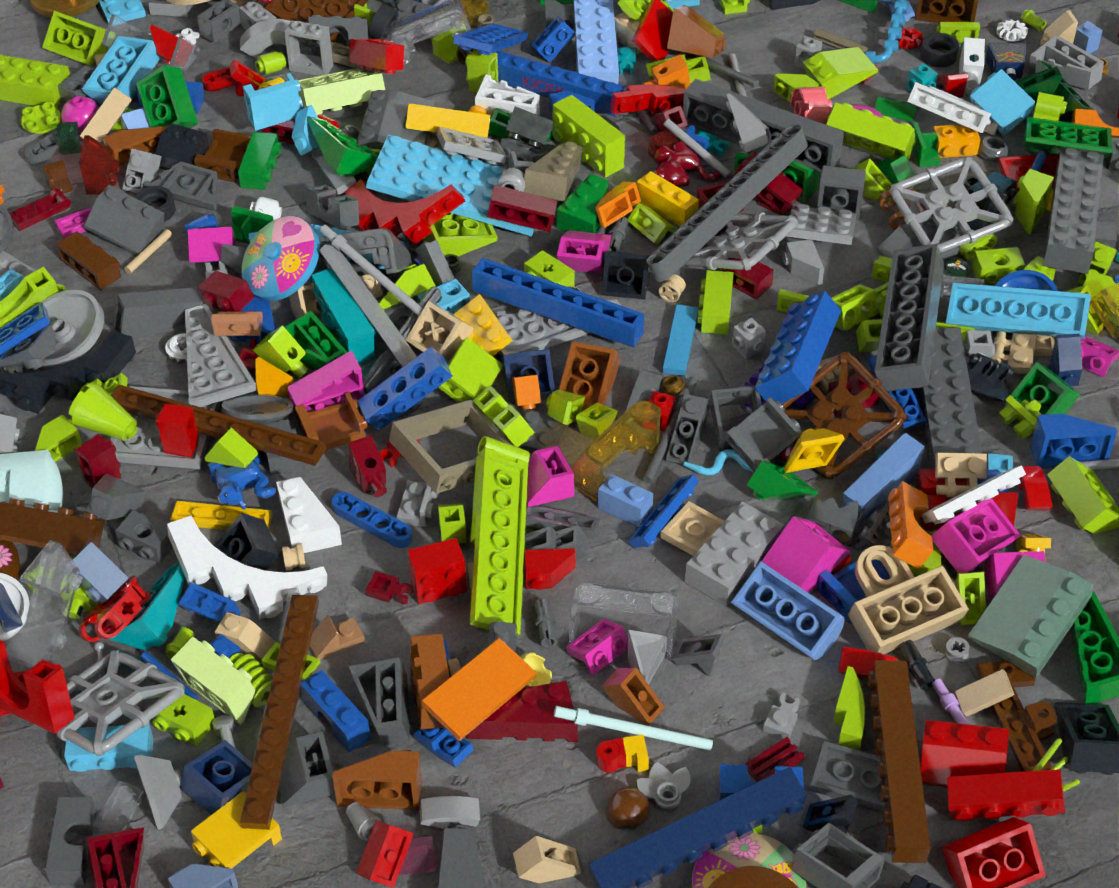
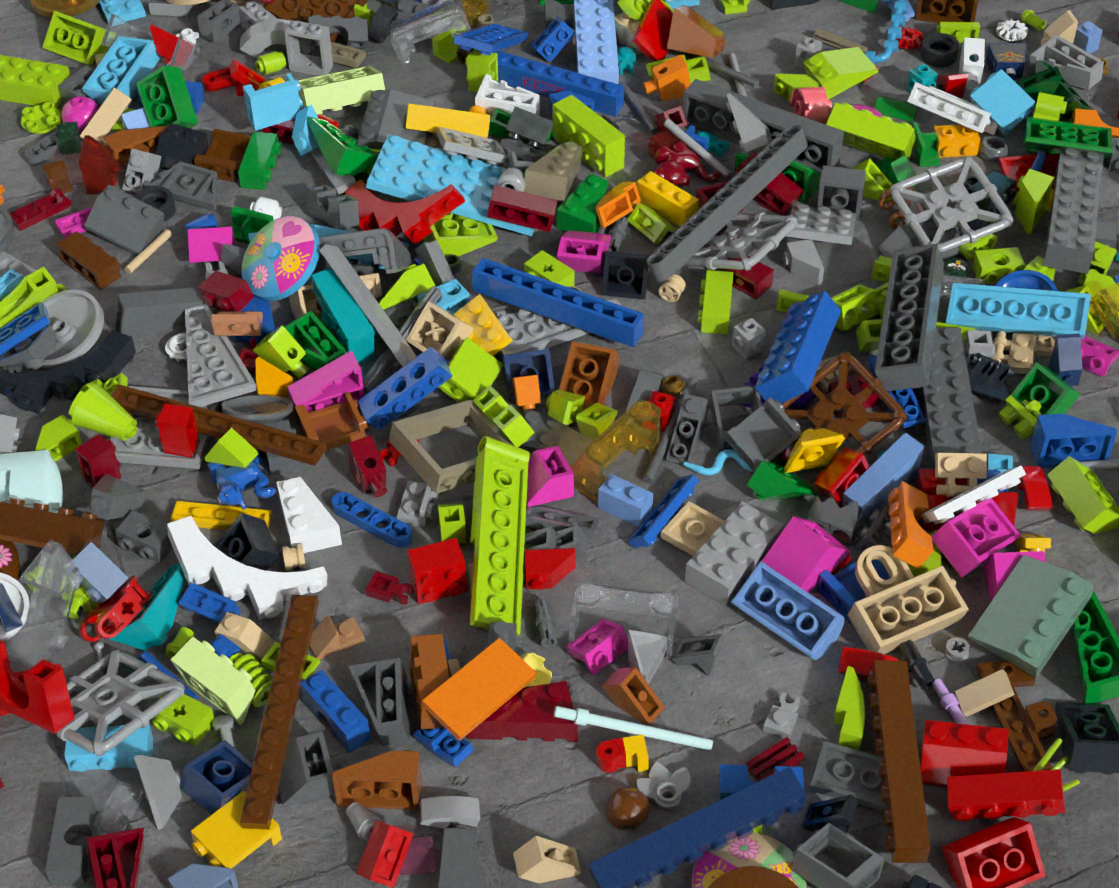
(340, 243): light grey bar -> none
(377, 55): red wedge -> none
(644, 97): red slope -> none
(680, 340): dark azure tile -> none
(841, 474): none -> red slope
(972, 590): lime slope -> none

